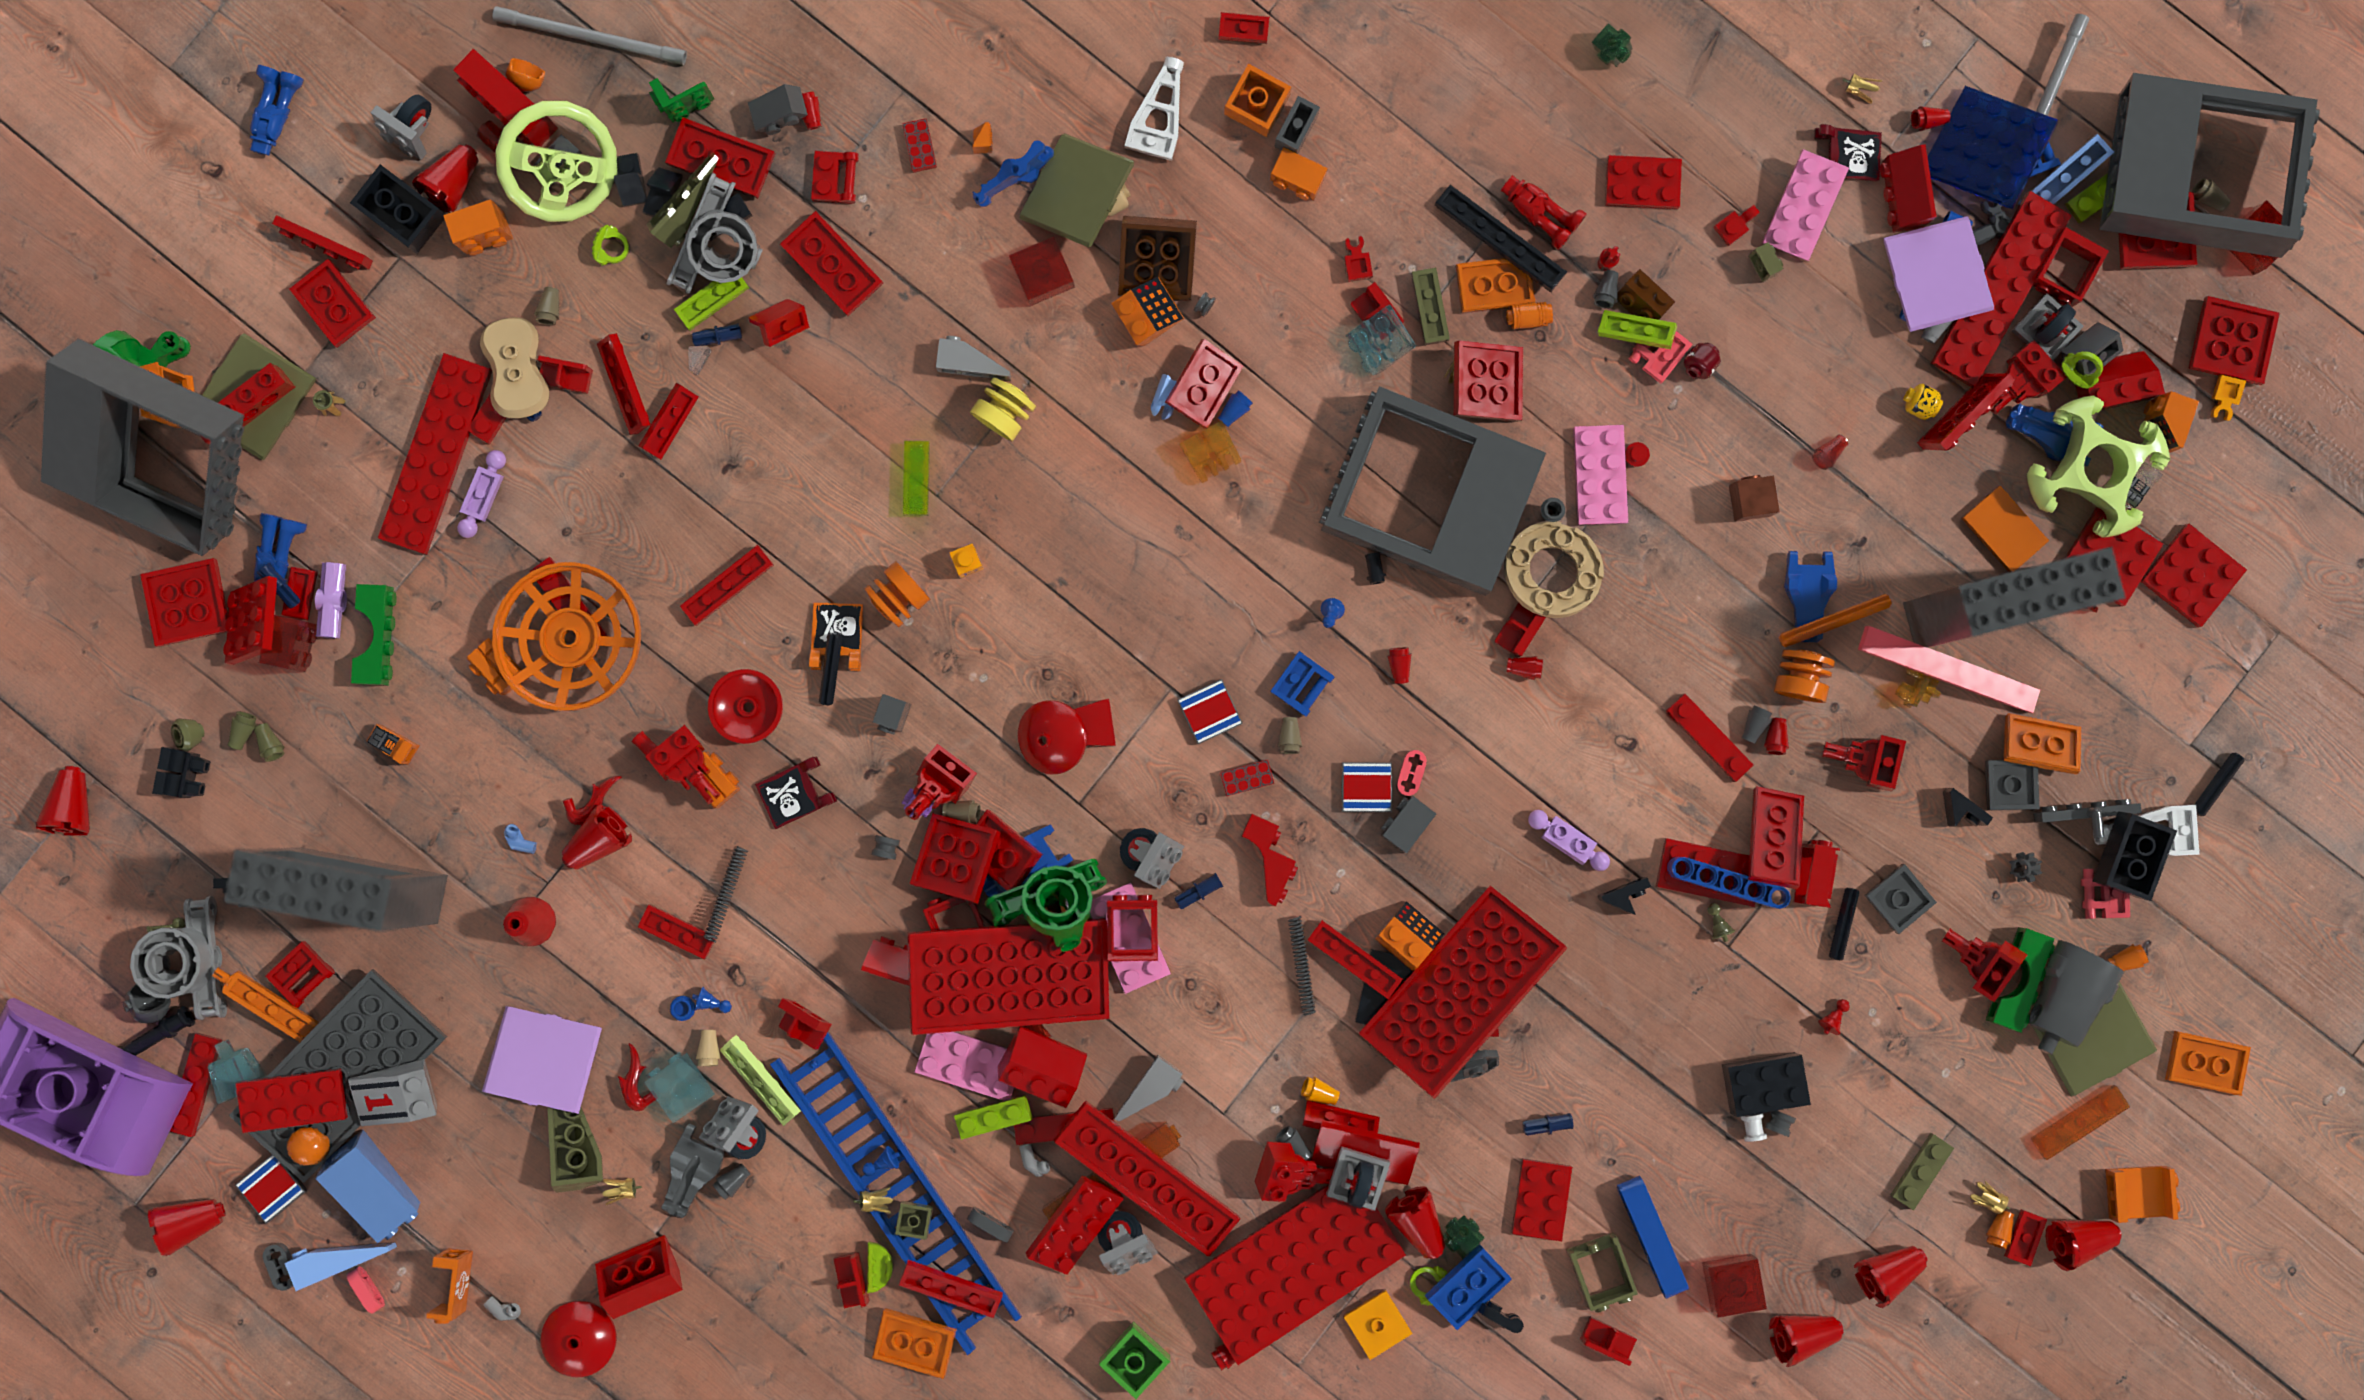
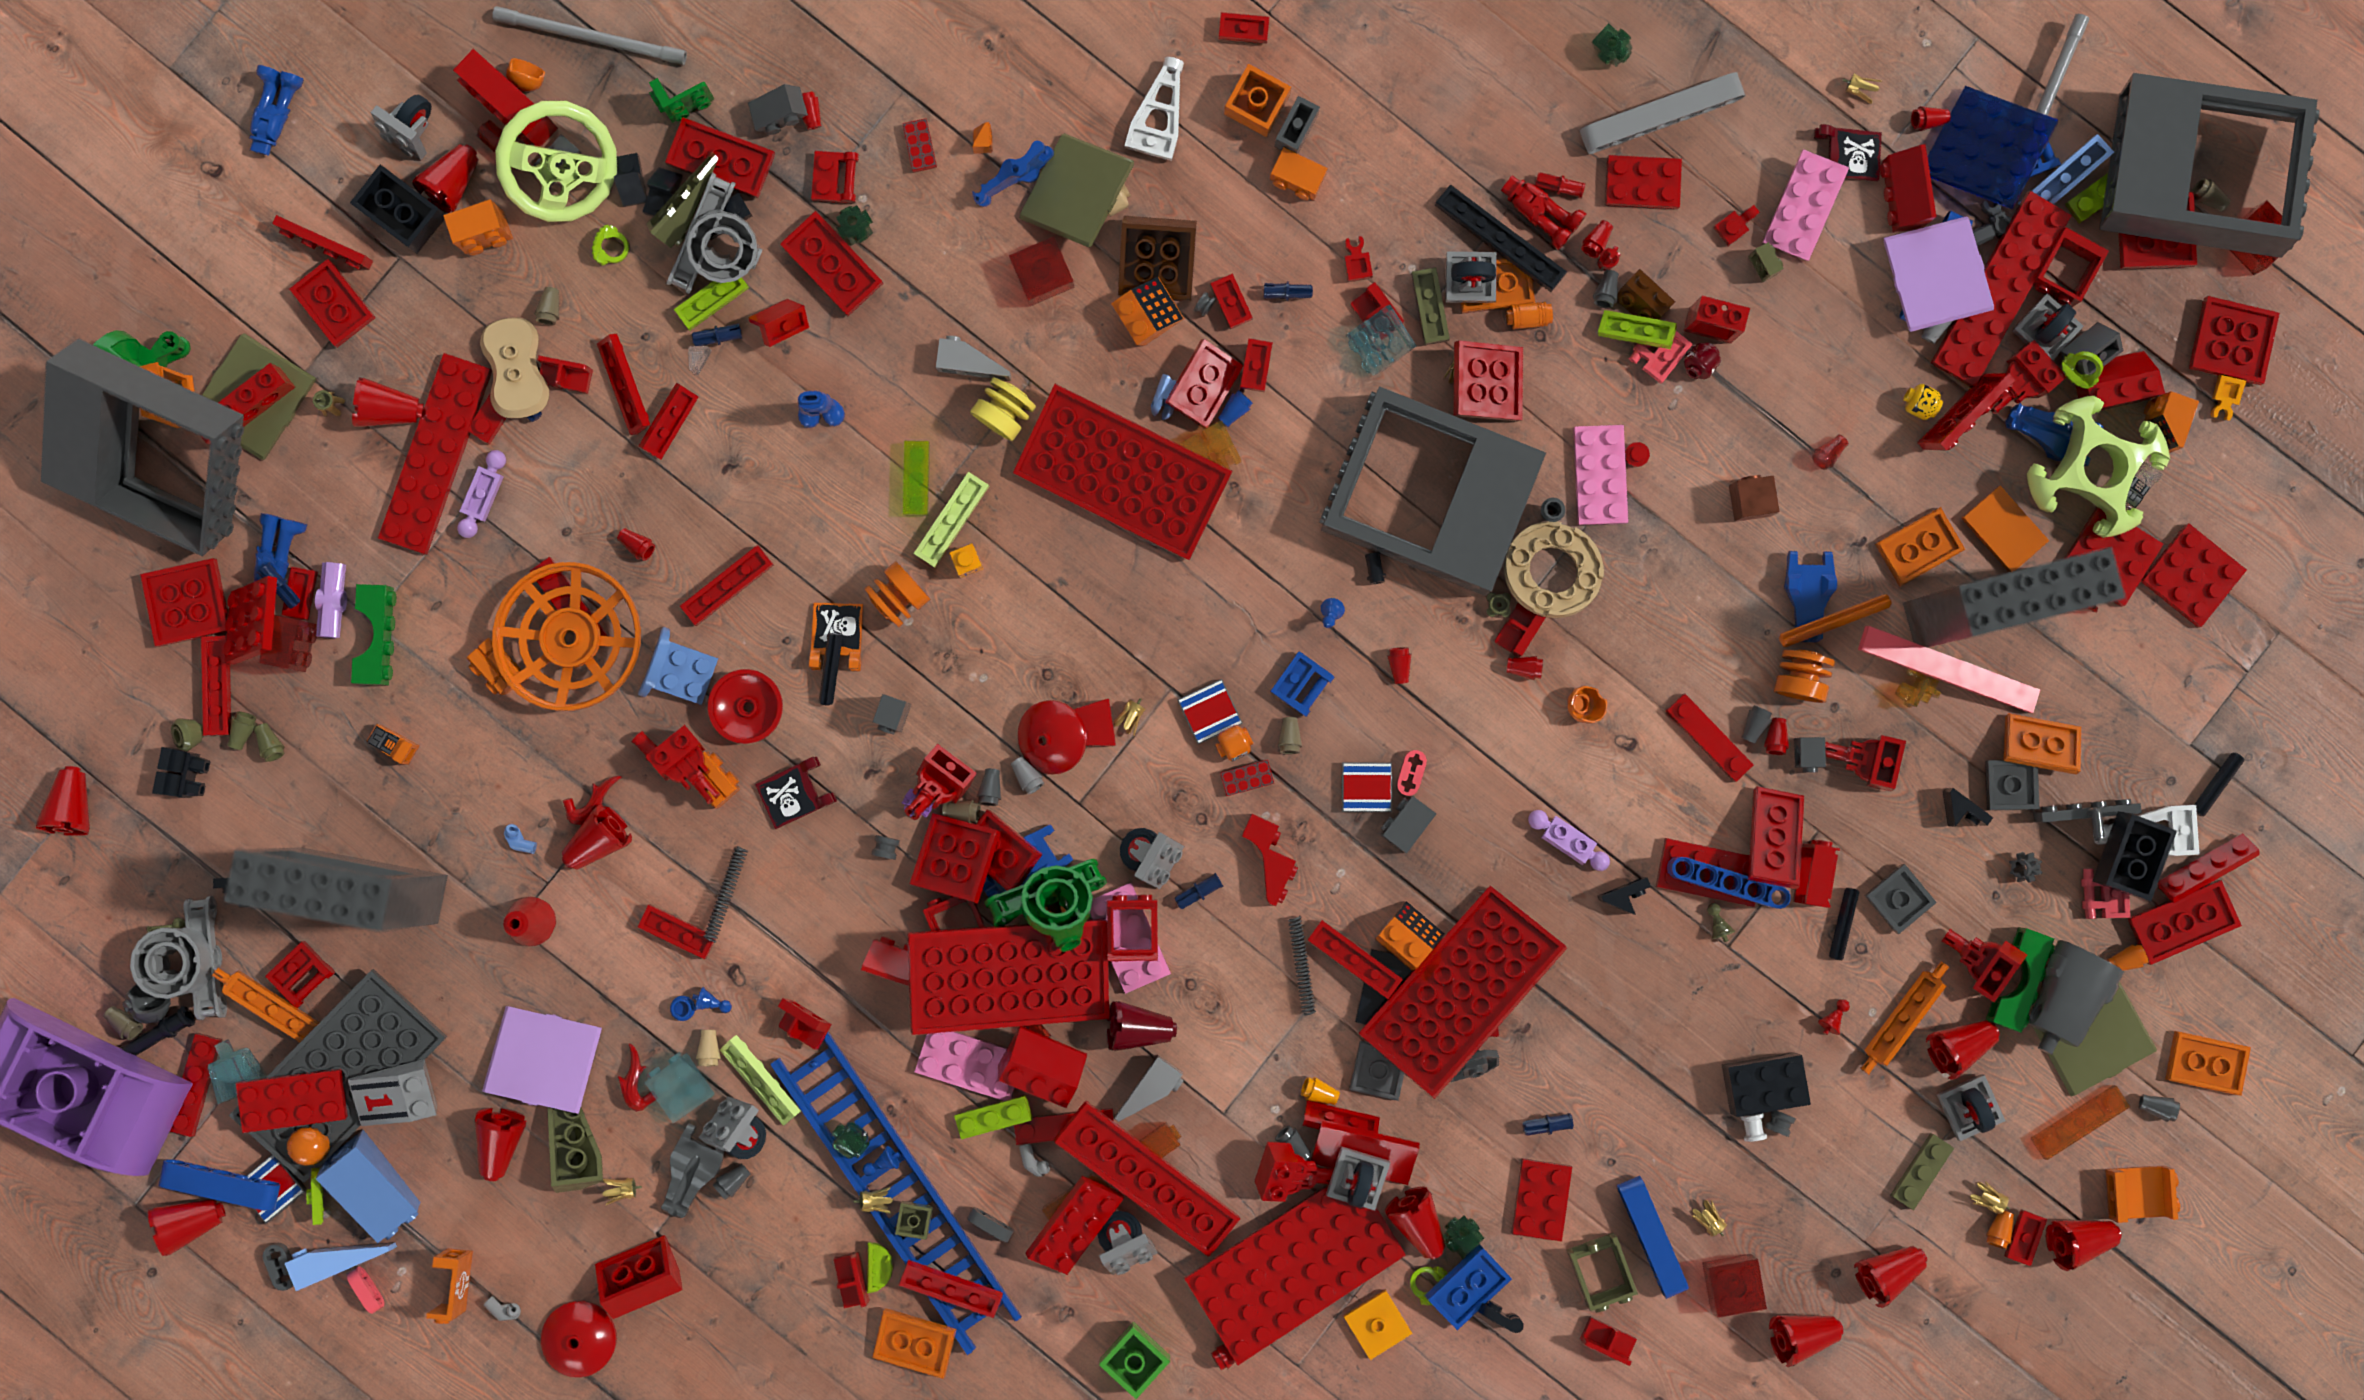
(123, 1023): none -> dark tan cone
(215, 687): none -> red plate
(219, 1185): none -> blue beam
(315, 1197): none -> lime plate
(383, 405): none -> red cone
(497, 1140): none -> red cone
(636, 544): none -> red cone
(678, 670): none -> medium blue piece
(813, 404): none -> blue piece
(850, 1140): none -> clear green head
(858, 232): none -> clear green brick
(951, 519): none -> yellowish green plate
(989, 790): none -> dark grey cone
(1027, 776): none -> light grey cone
(1122, 471): none -> red plate
(1134, 712): none -> pearl gold piece
(1137, 1027): none -> dark red cone
(1231, 301): none -> red plate
(1234, 743): none -> orange head
(1256, 365): none -> red panel
(1287, 291): none -> dark blue axle
(1375, 1074): none -> flat silver tile
(1471, 277): none -> light grey plate
(1493, 599): none -> olive plate
(1560, 184): none -> red axle
(1587, 705): none -> orange hair
(1597, 239): none -> red cone
(1662, 113): none -> light grey beam
(1710, 321): none -> red window
(1710, 1219): none -> pearl gold piece
(1809, 753): none -> dark grey brick
(1905, 1018): none -> orange plate
(1920, 546): none -> orange tile
(1960, 1047): none -> red cone
(1971, 1107): none -> light grey plate
(2161, 1107): none -> dark grey cone
(2184, 924): none -> red plate
(2208, 868): none -> red plate

